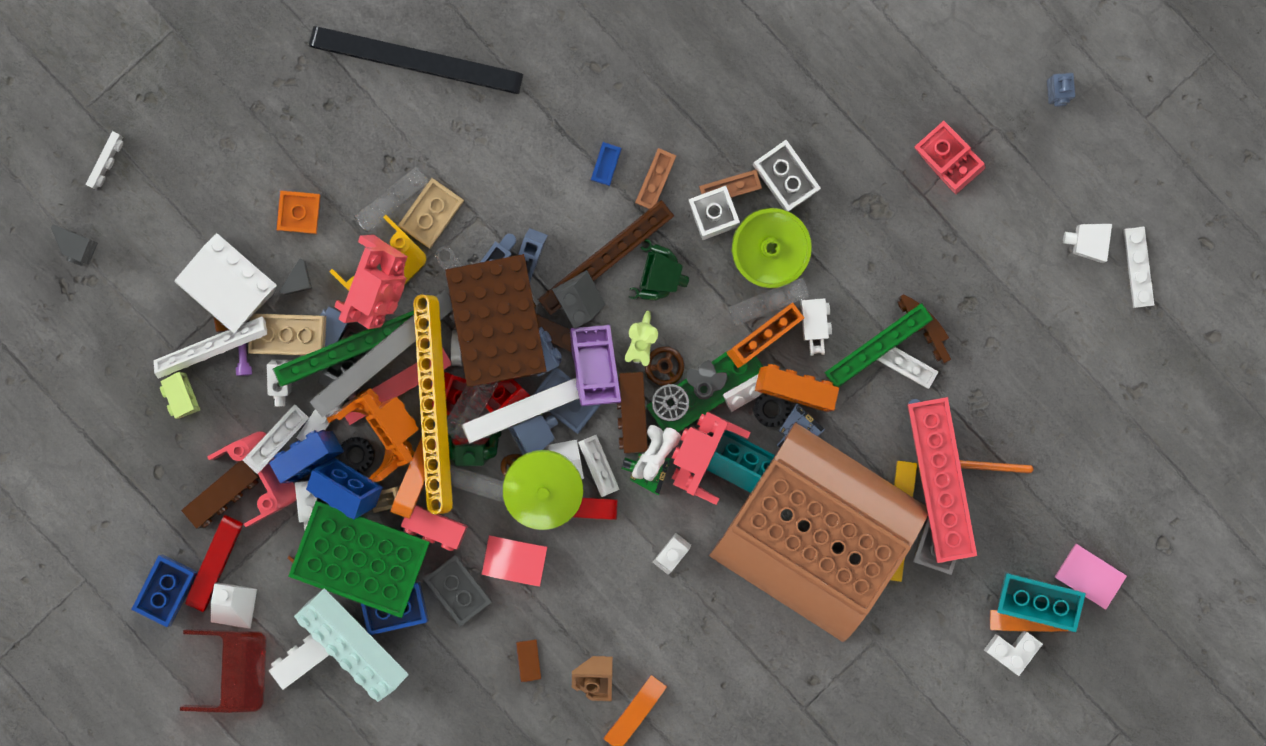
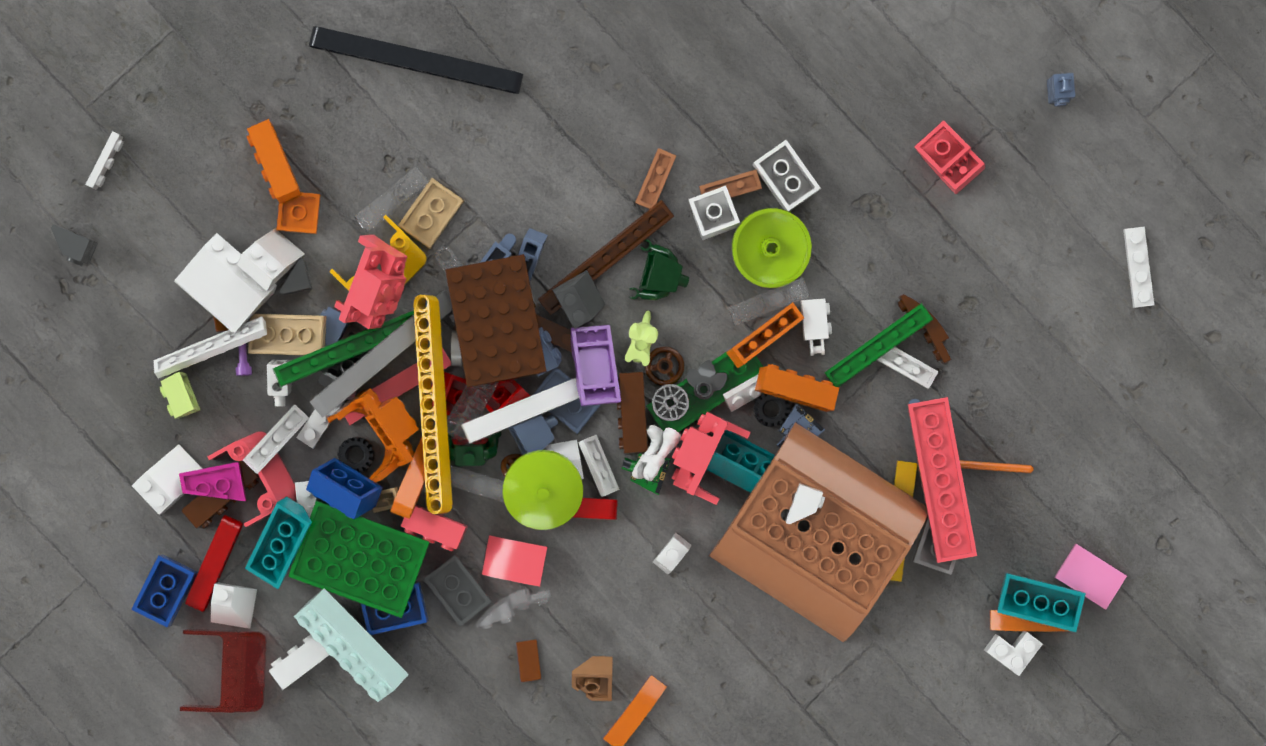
(162, 483): none -> white slope
(217, 481): none -> dark pink wing
(269, 258): none -> white slope
(274, 161): none -> orange brick
(279, 542): none -> teal slope
(305, 456): blue brick -> none
(504, 608): none -> clear slope
(606, 164): blue tile -> none
(804, 503): none -> white slope
(1090, 241): white torso -> none

